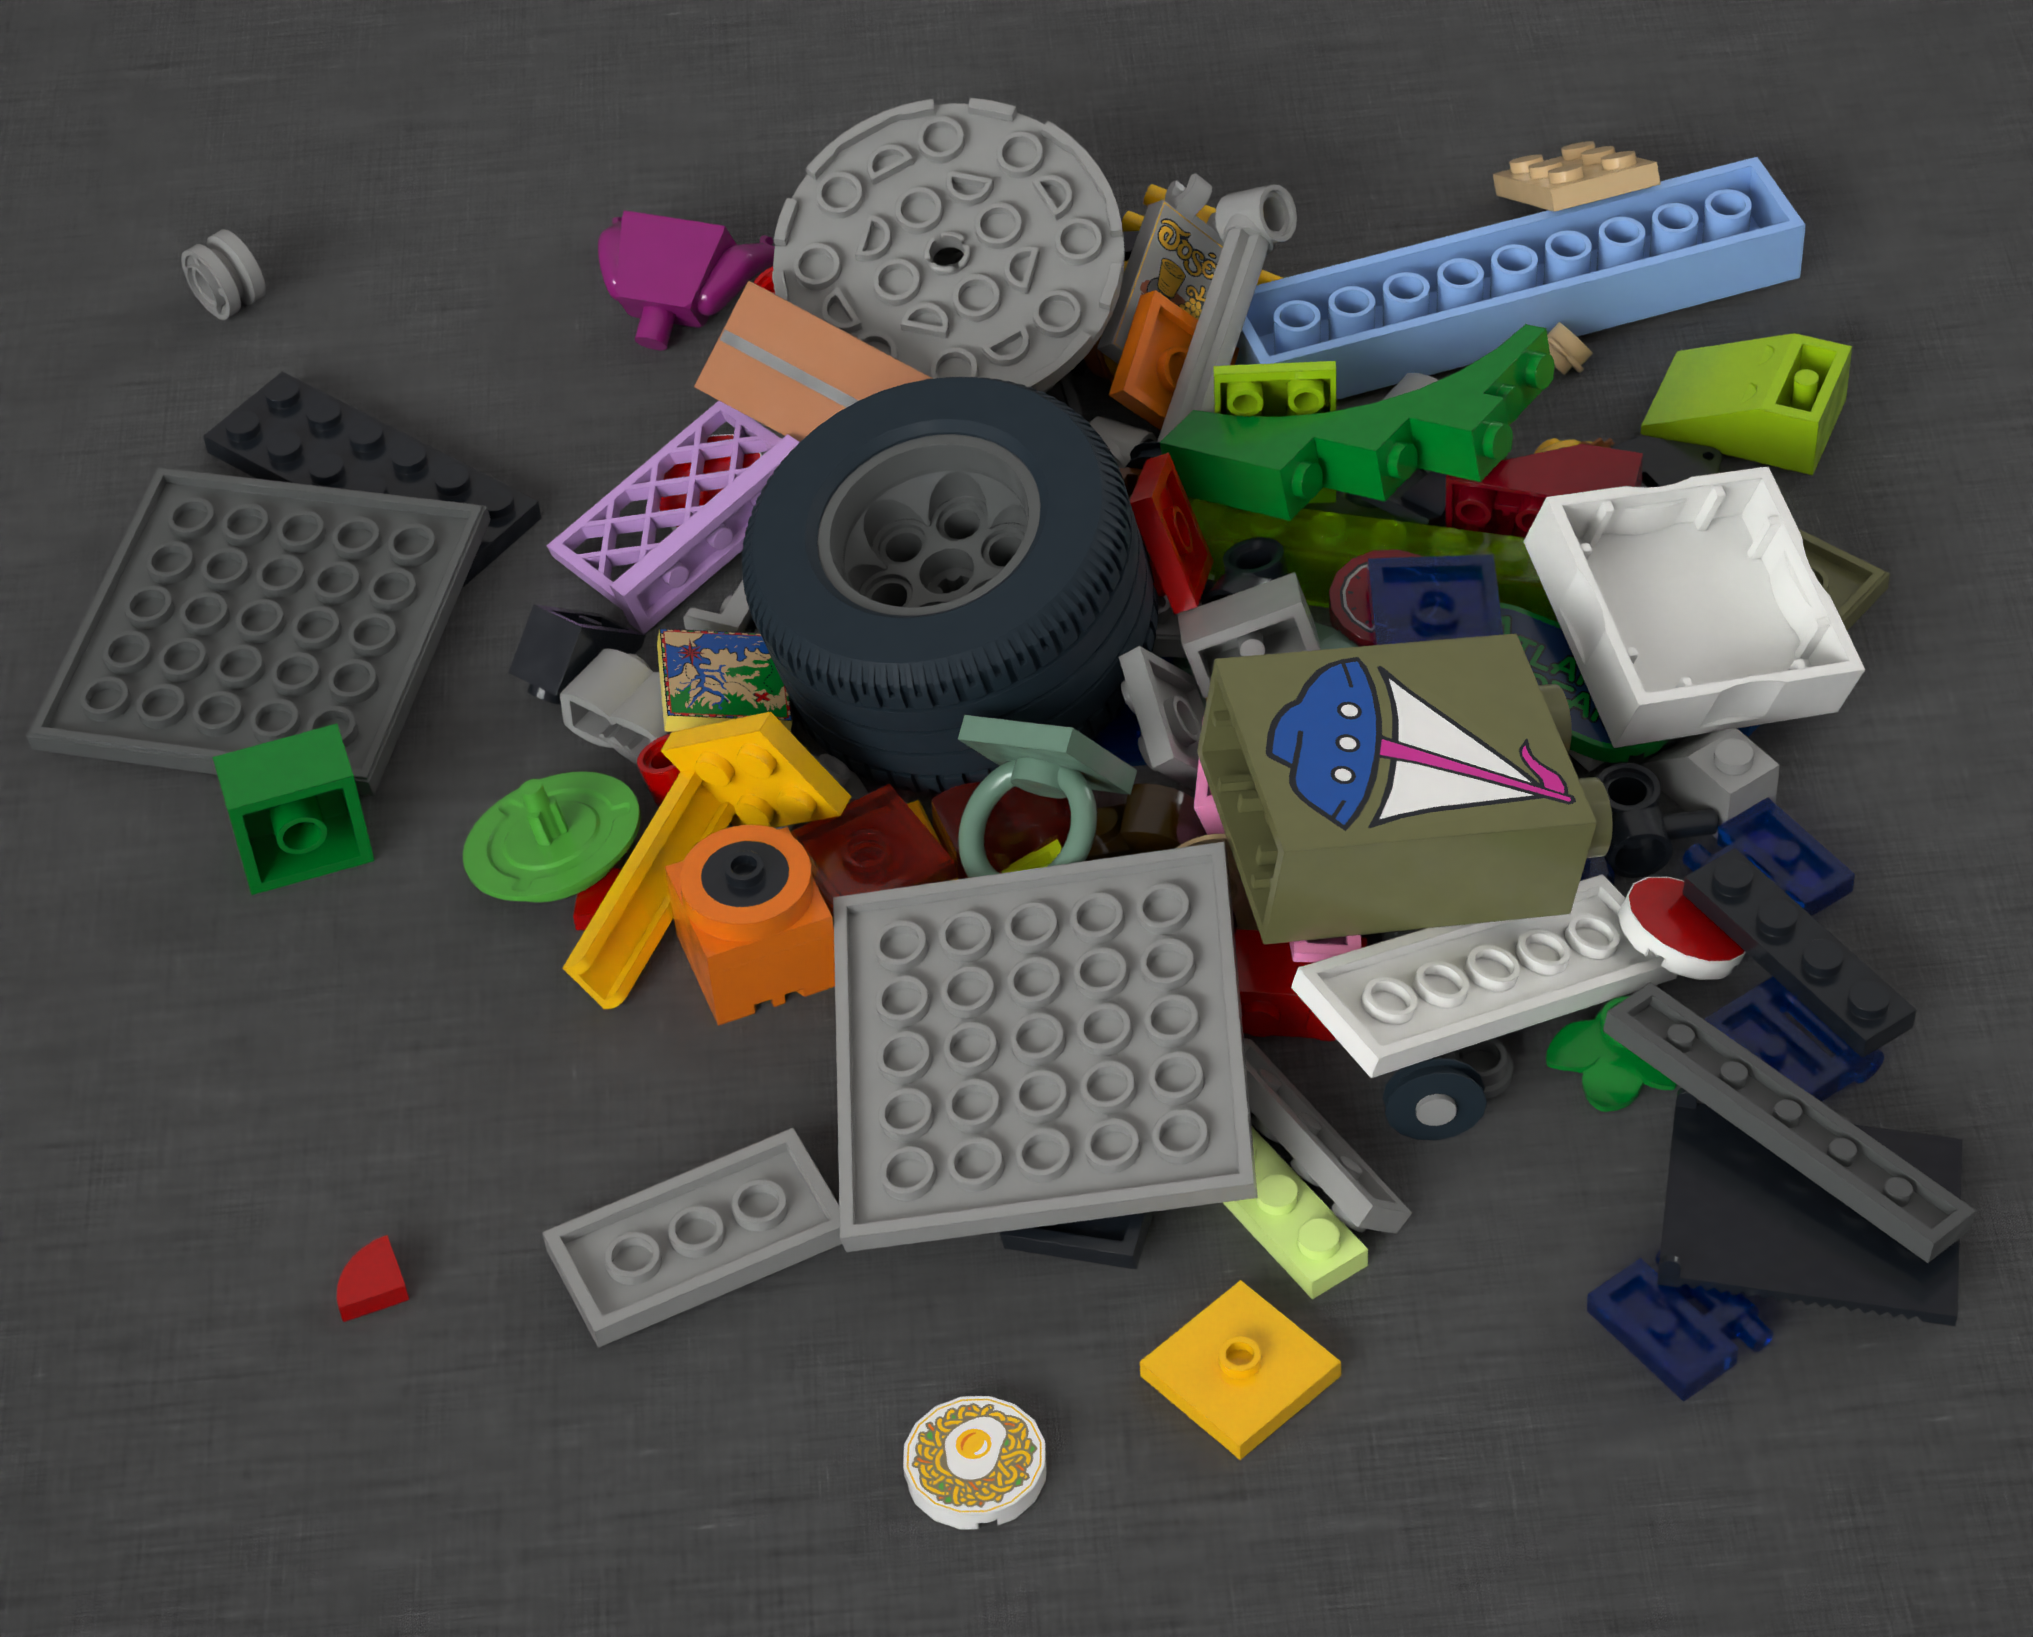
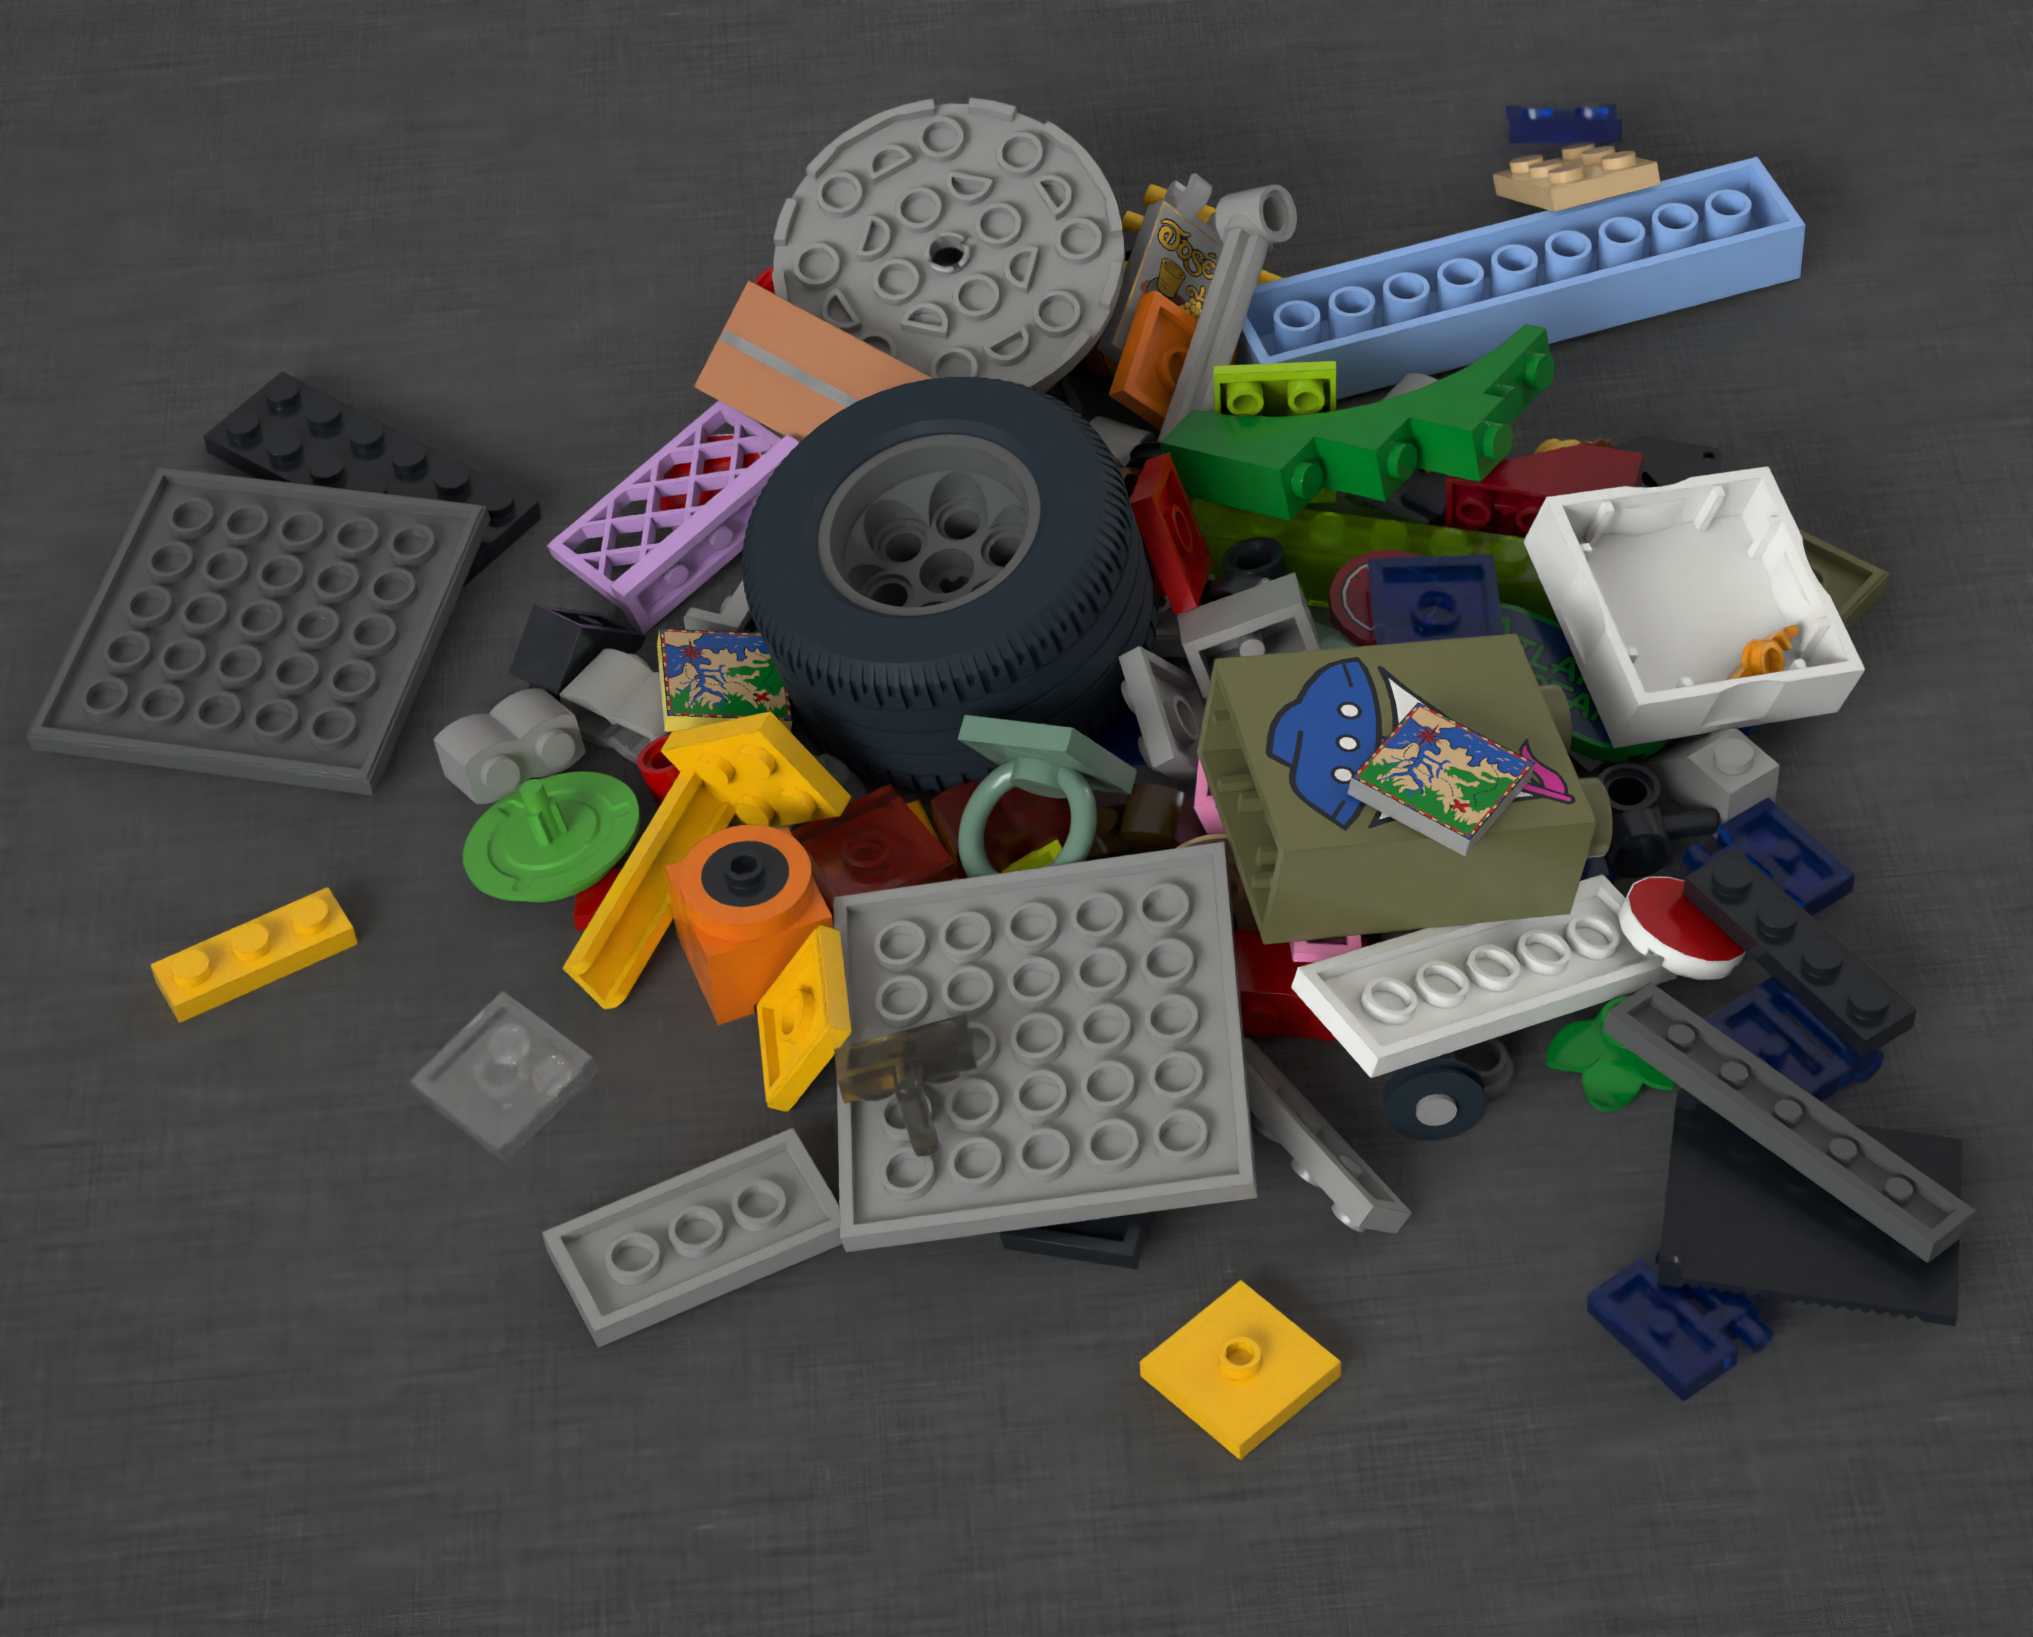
(223, 274): light grey wheel -> none
(253, 954): none -> yellow plate
(294, 808): green brick -> none
(370, 1281): red tile -> none
(504, 1076): none -> clear plate
(516, 741): none -> light grey brick
(675, 271): magenta torso -> none
(803, 1018): none -> yellow plate
(900, 1066): none -> clear smoke plate
(975, 1462): tile -> none
(1297, 1225): yellowish green plate -> none
(1441, 779): none -> tile
(1562, 126): none -> clear blue plate
(1567, 349): tan plate -> none
(1755, 399): lime slope -> none
(1766, 654): none -> light orange piece

